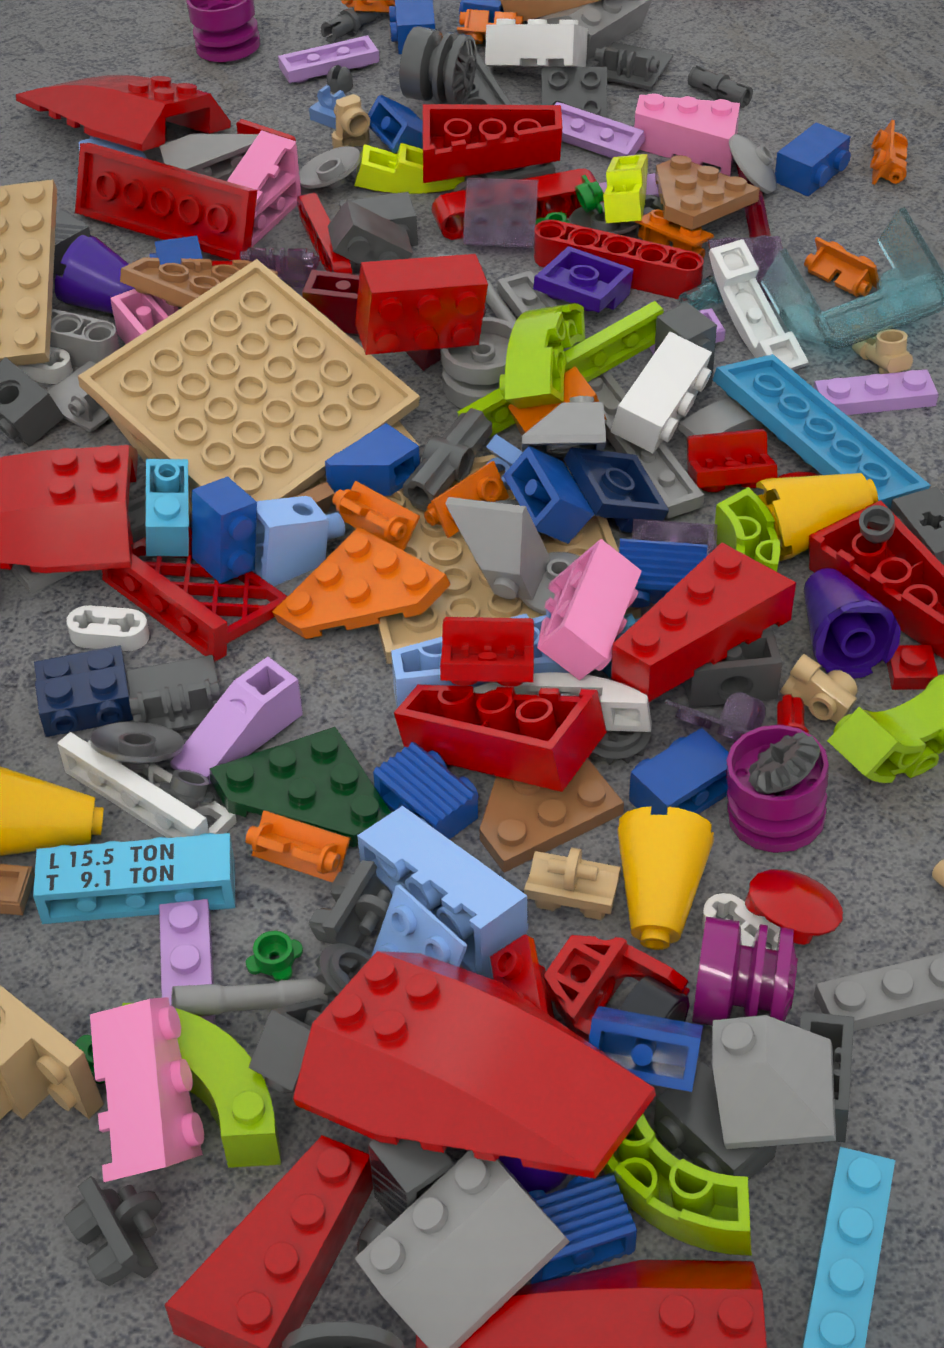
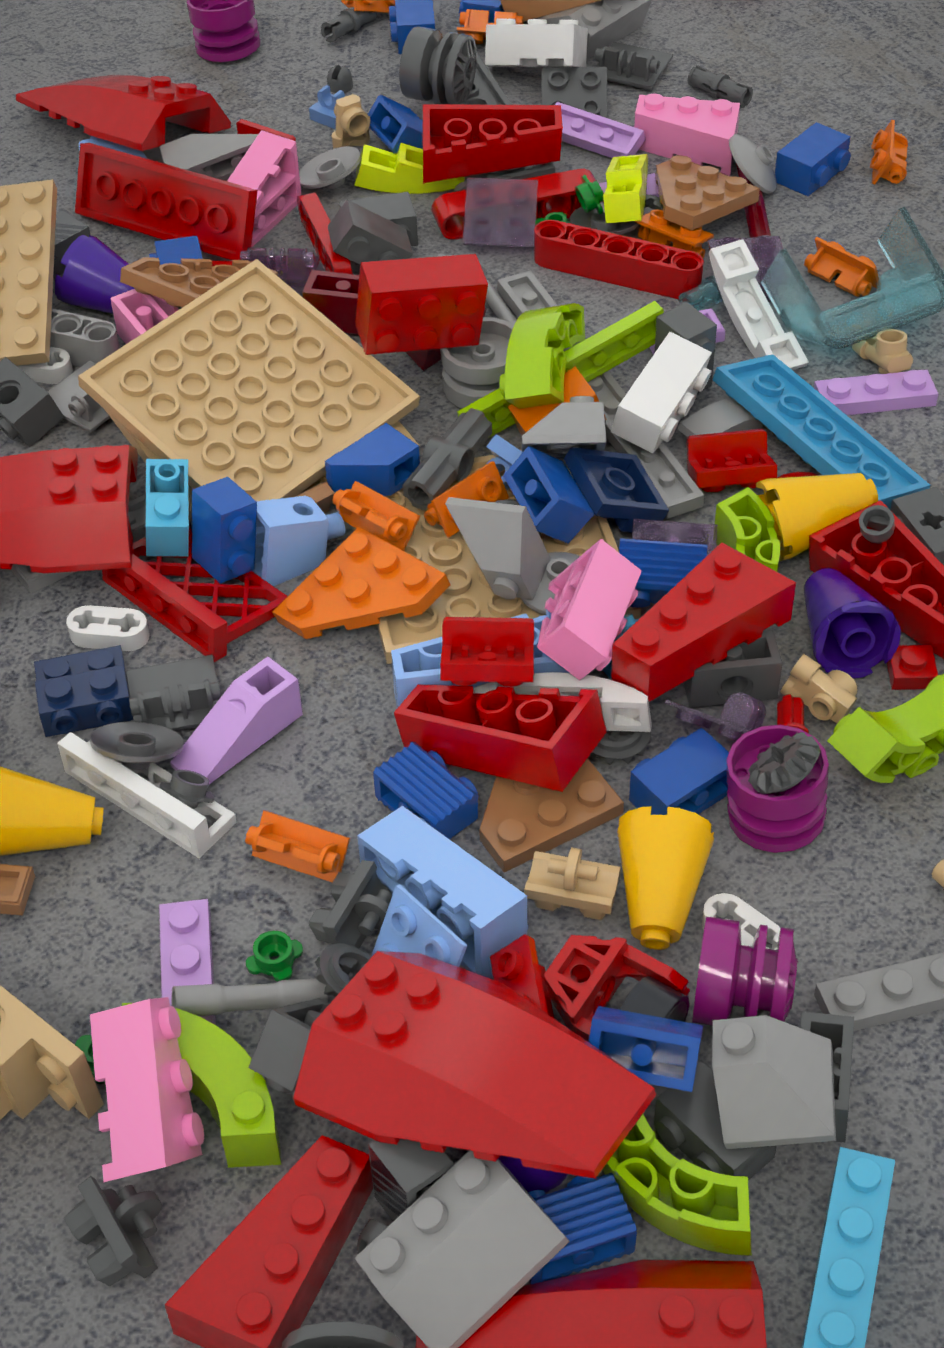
(133, 877): medium azure brick -> none
(305, 781): dark green plate -> none
(317, 61): lavender plate -> none
(585, 280): dark purple plate -> none
(794, 903): red dish -> none

